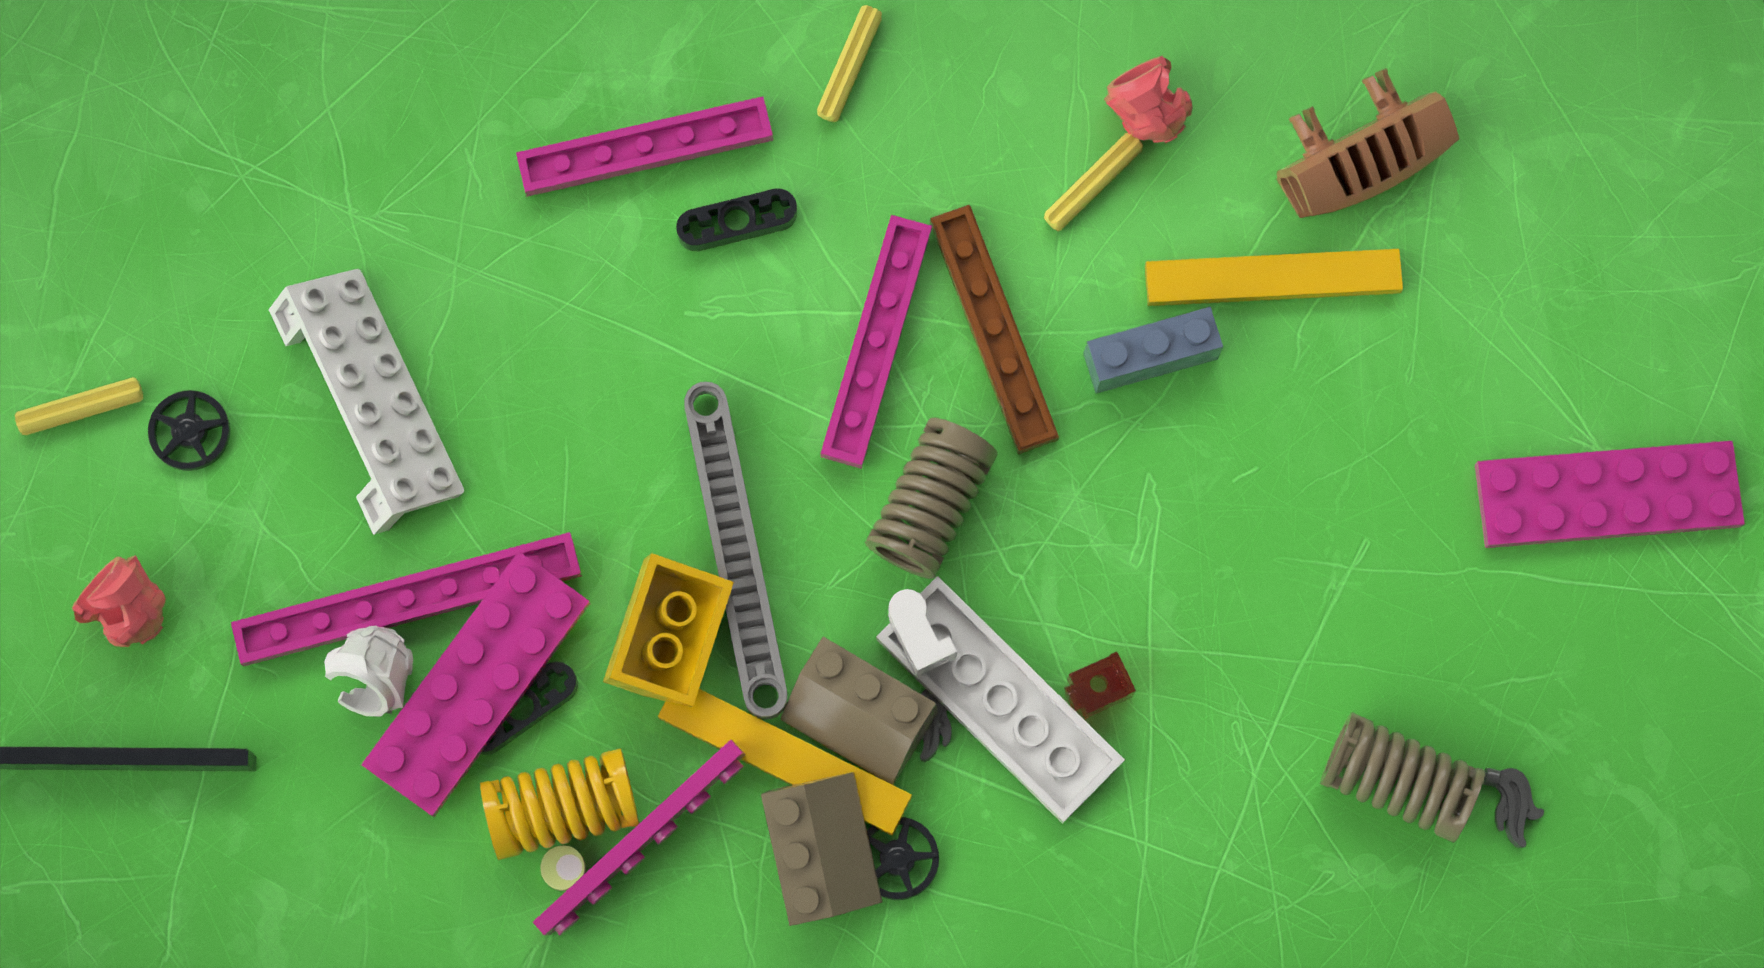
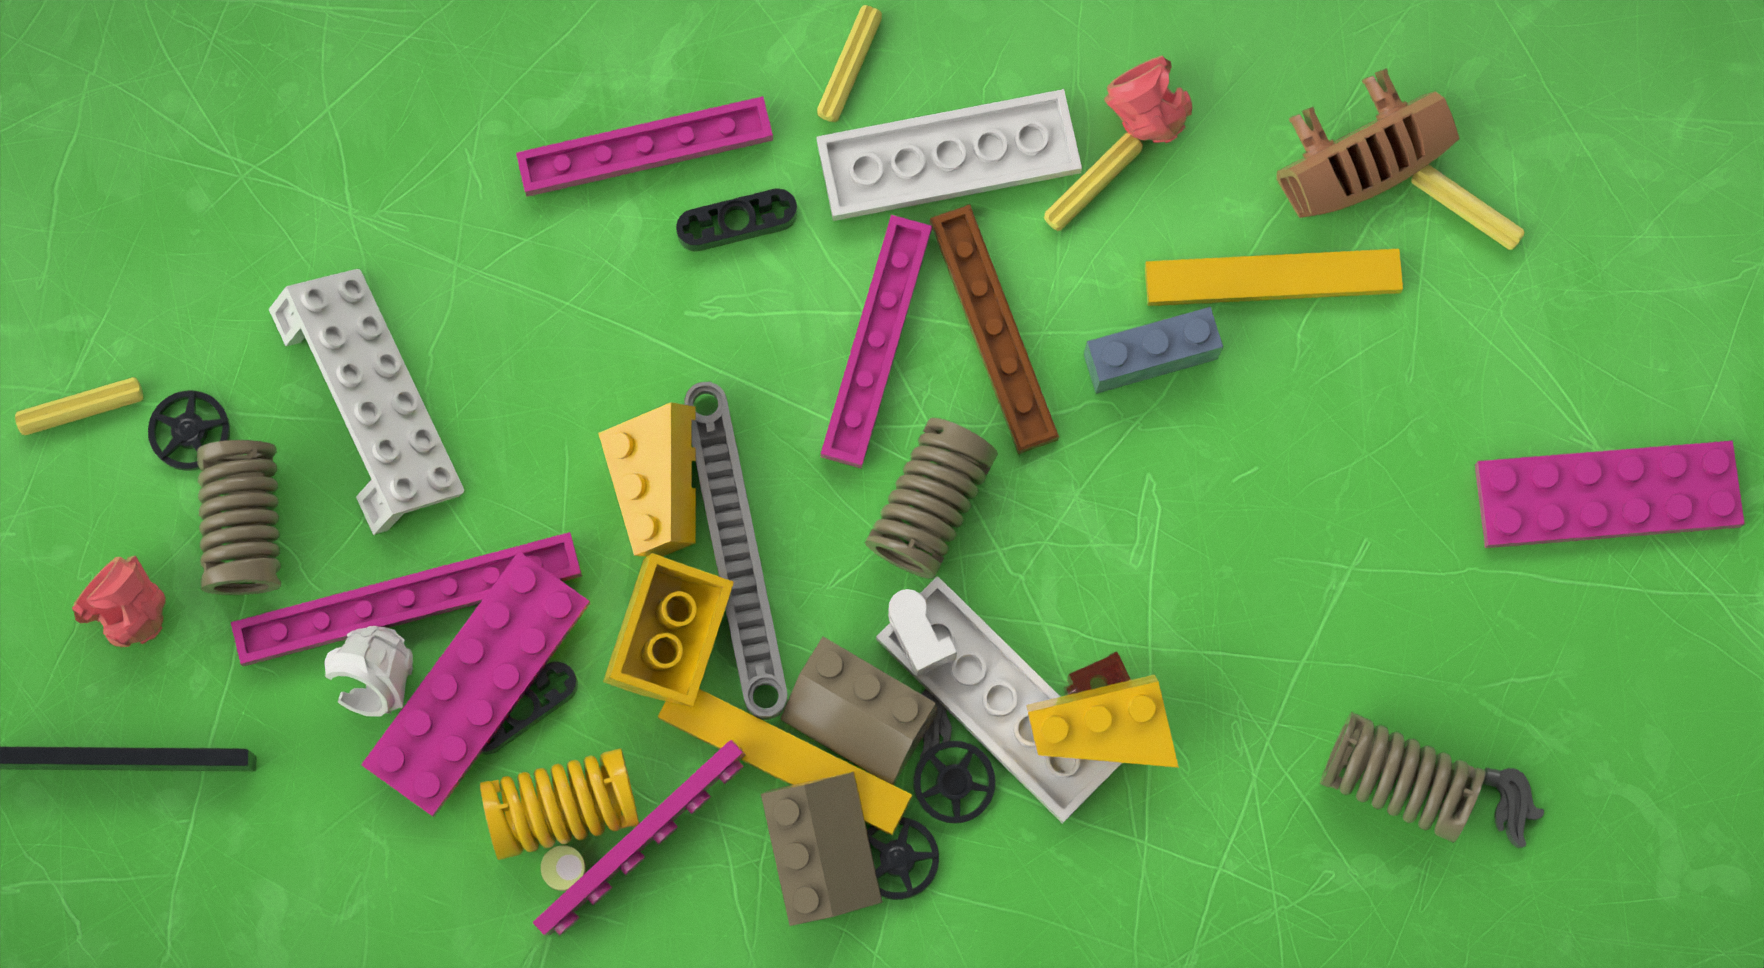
(247, 517): none -> dark tan piece
(653, 478): none -> yellow wedge
(948, 155): none -> white plate
(954, 781): none -> black wheel
(1106, 724): none -> yellow wedge
(1468, 207): none -> light yellow axle

